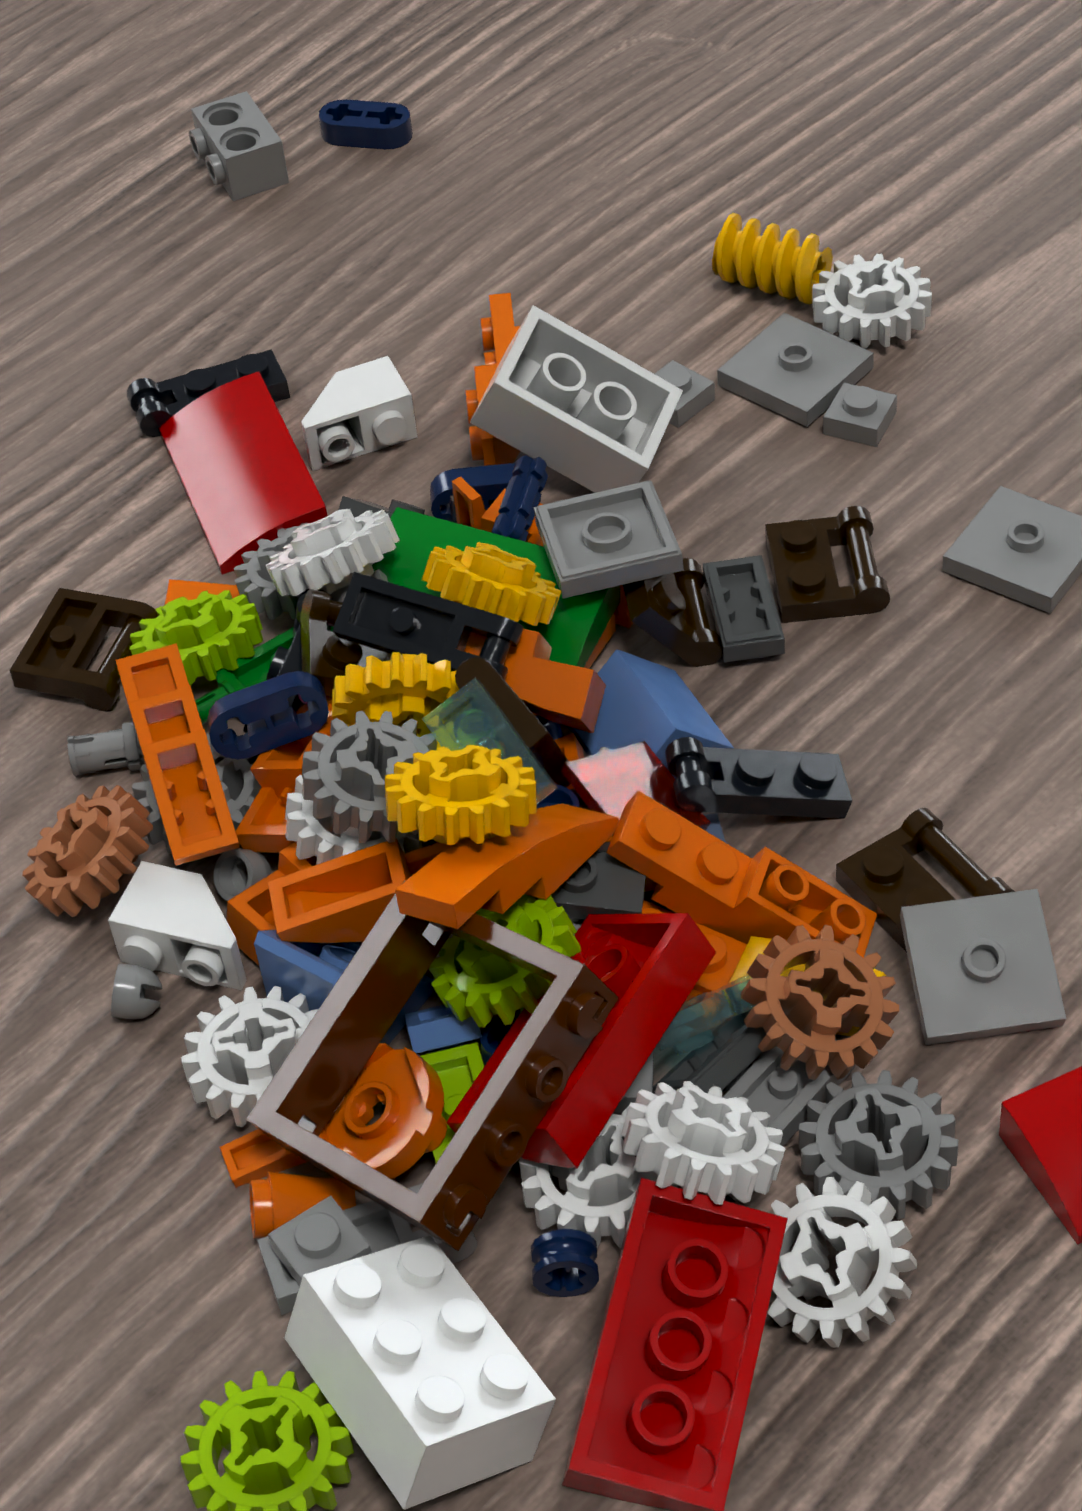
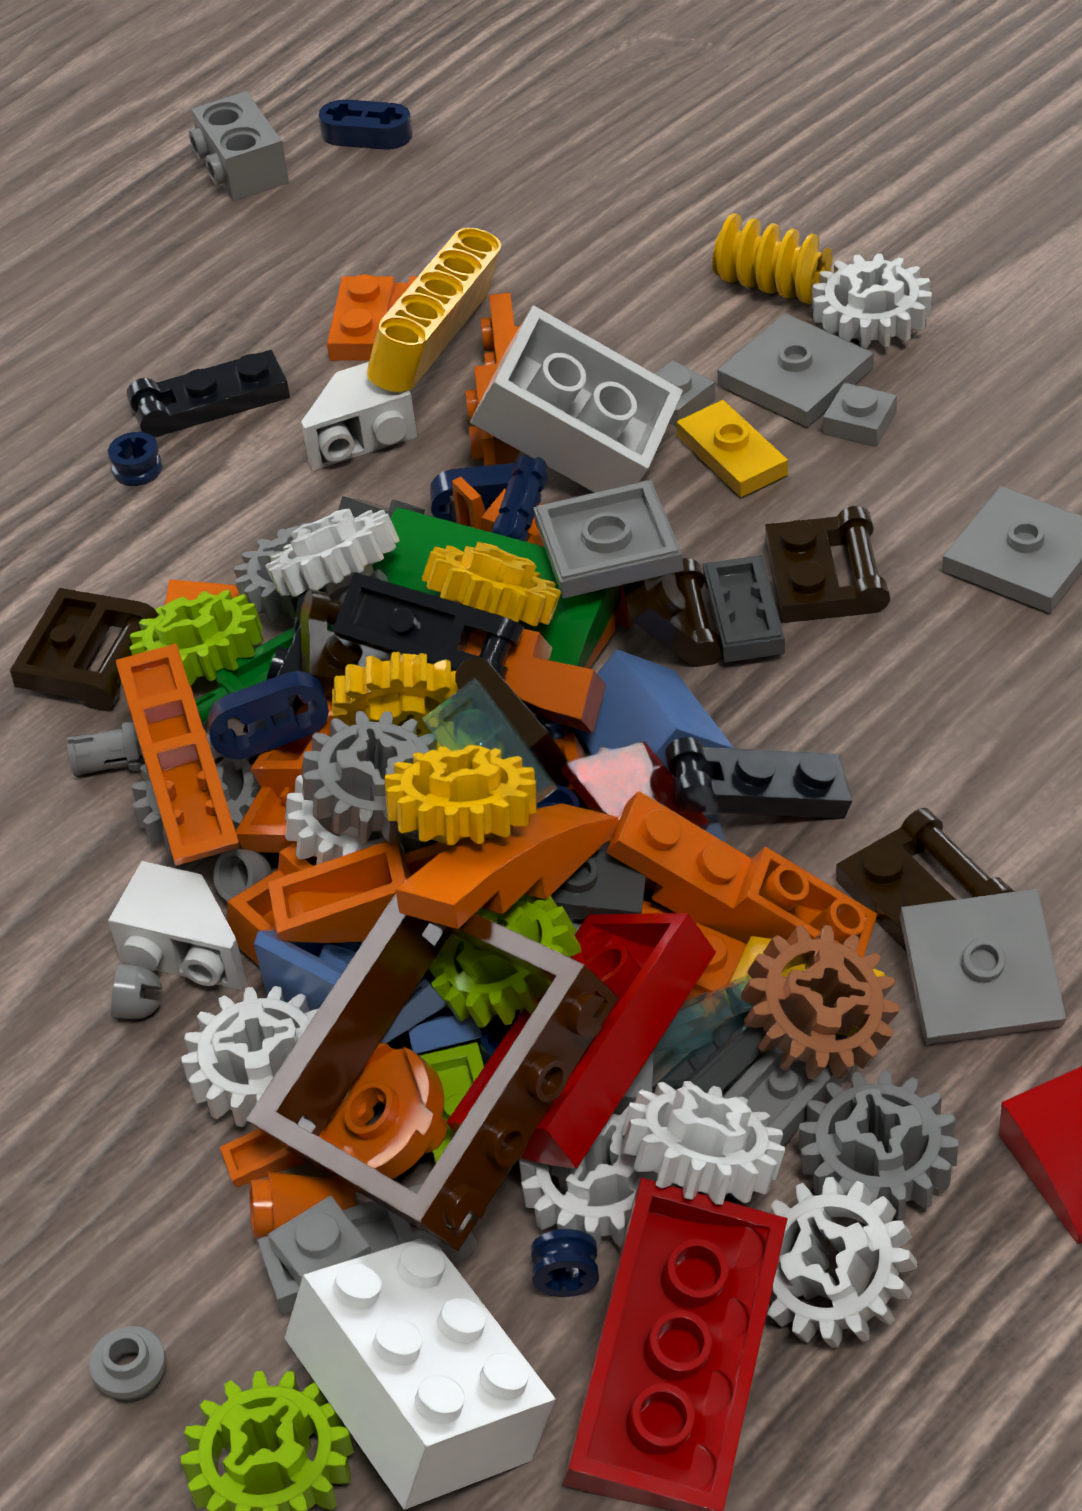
(87, 850): nougat gear -> none
(134, 1379): none -> light grey plate
(135, 458): none -> dark blue bush
(240, 468): red slope -> none
(357, 313): none -> orange plate
(419, 1006): none -> sand blue piece
(433, 310): none -> yellow beam
(732, 448): none -> yellow plate

